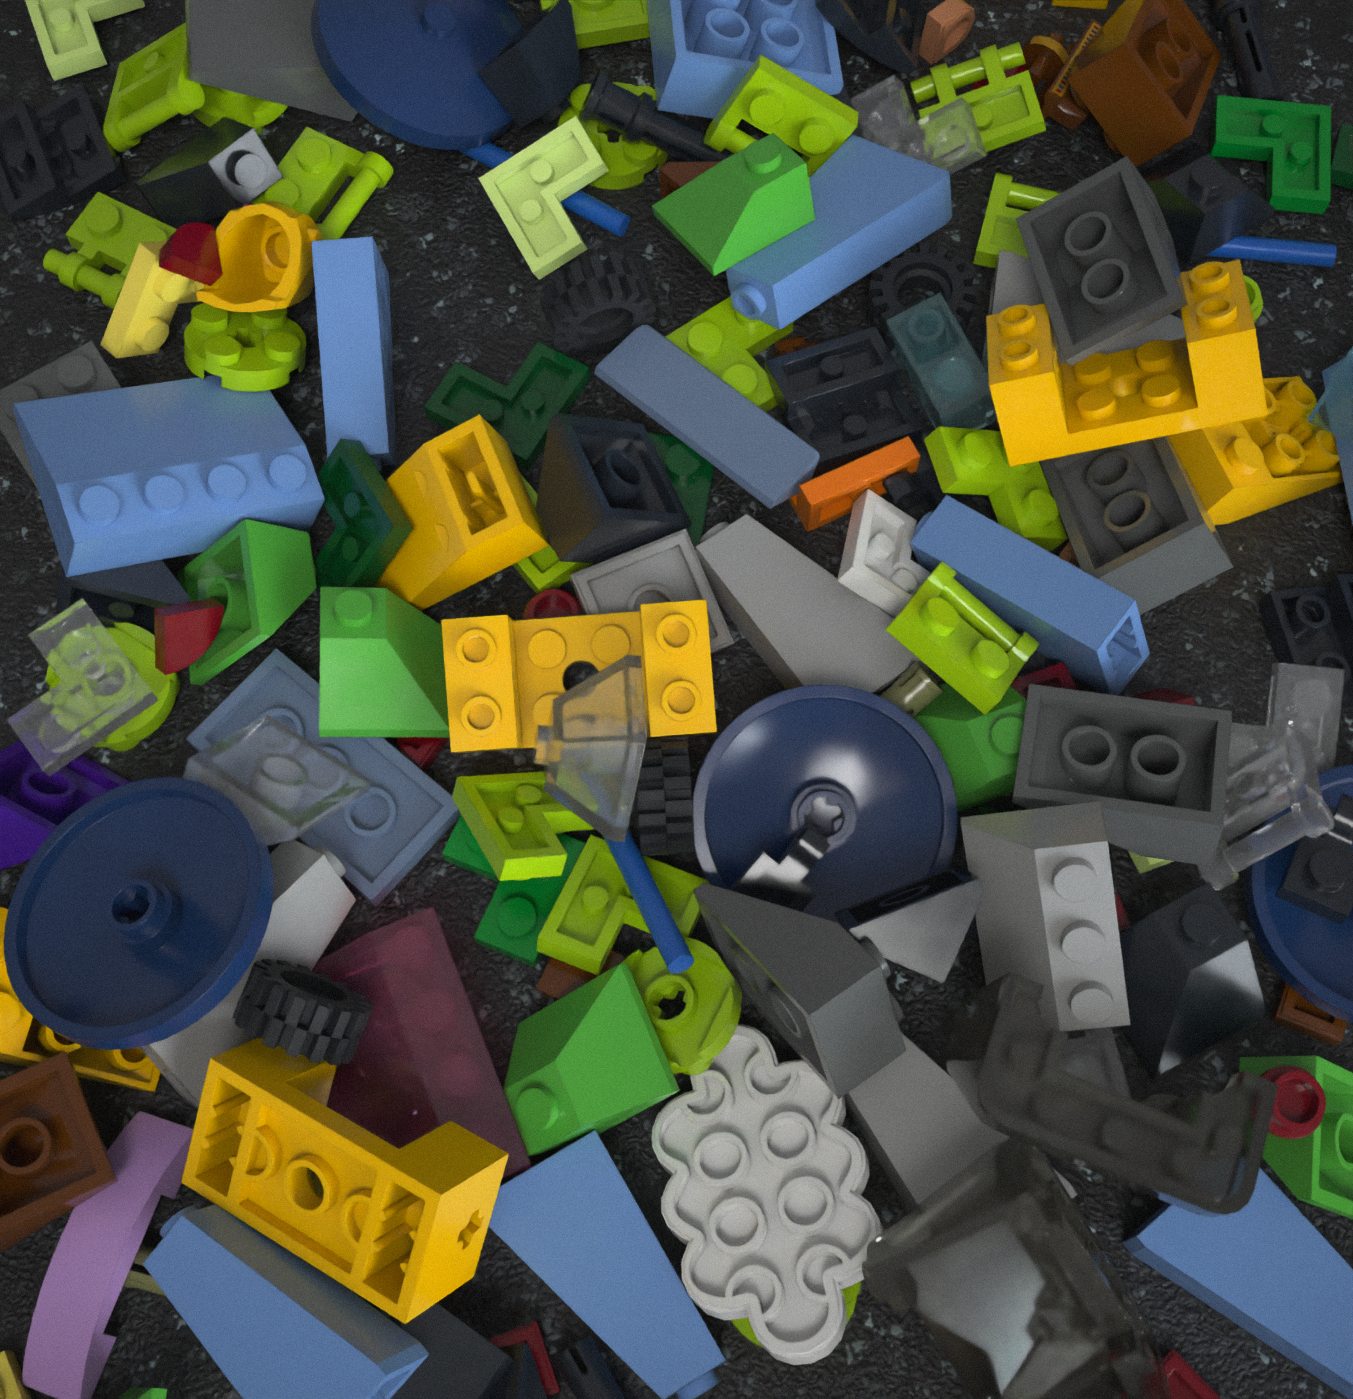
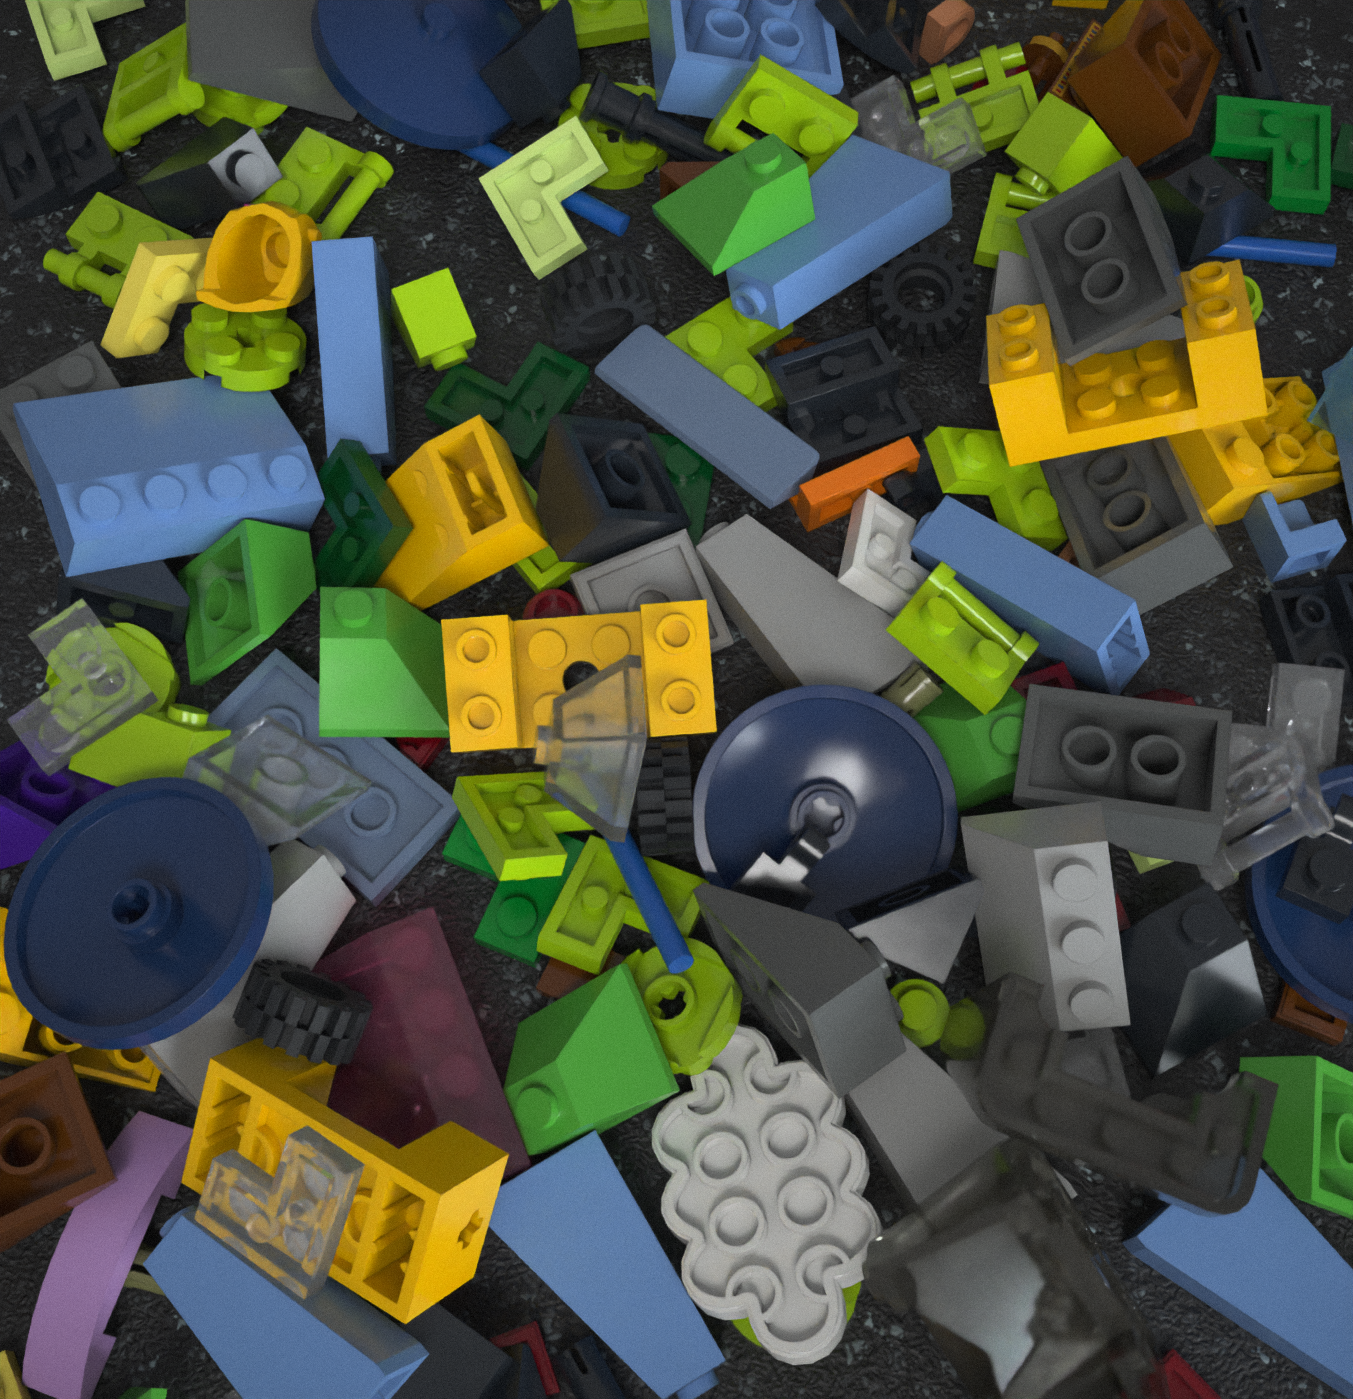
(149, 746): none -> lime slope
(185, 633): dark red tile -> none
(192, 253): dark red tile -> none
(286, 1220): none -> clear plate
(433, 320): none -> lime slope
(923, 1010): none -> lime plate
(943, 365): clear light blue slope -> none
(1059, 147): none -> lime slope
(1288, 538): none -> medium blue panel
(1298, 1102): dark red plate -> none

